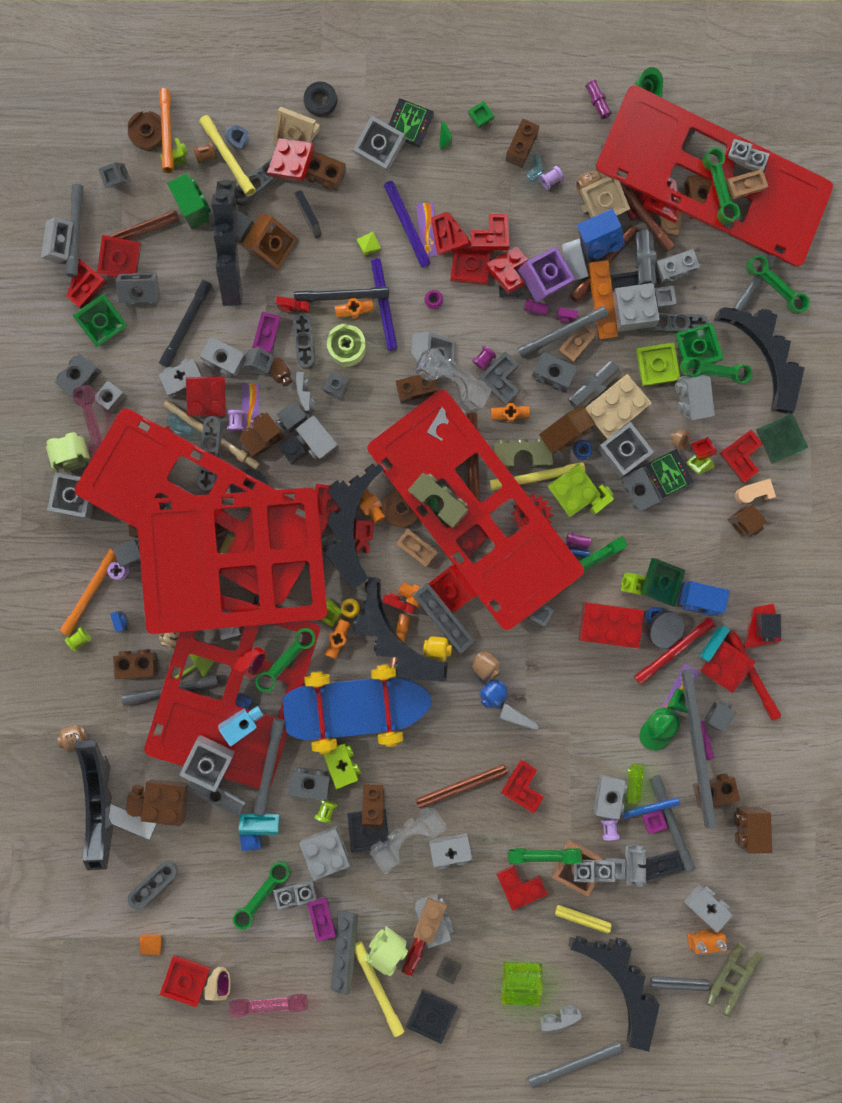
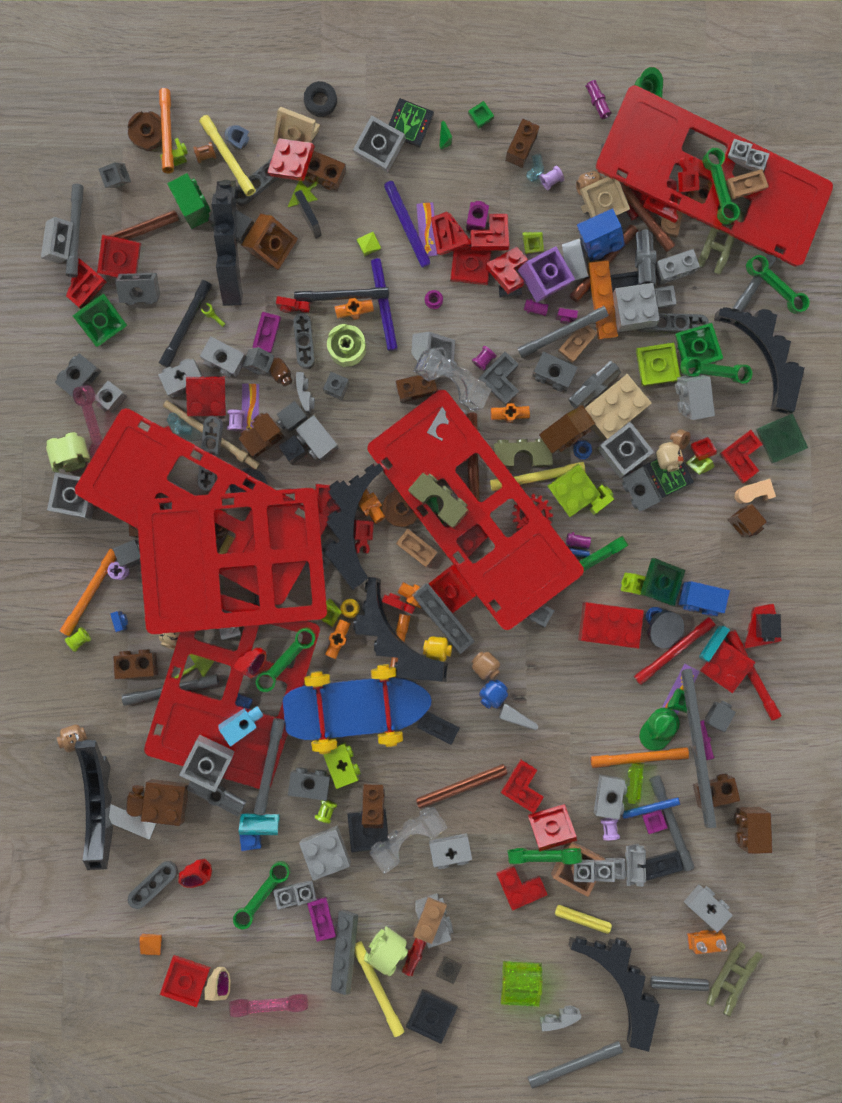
(195, 874): none -> red rock
(211, 313): none -> lime hand
(306, 191): none -> lime piece
(438, 727): none -> black plate
(474, 223): none -> magenta brick
(533, 242): none -> lime slope
(552, 827): none -> plate
(669, 456): none -> tan head
(671, 754): none -> orange piece
(688, 179): none -> red plate
(711, 244): none -> olive piece

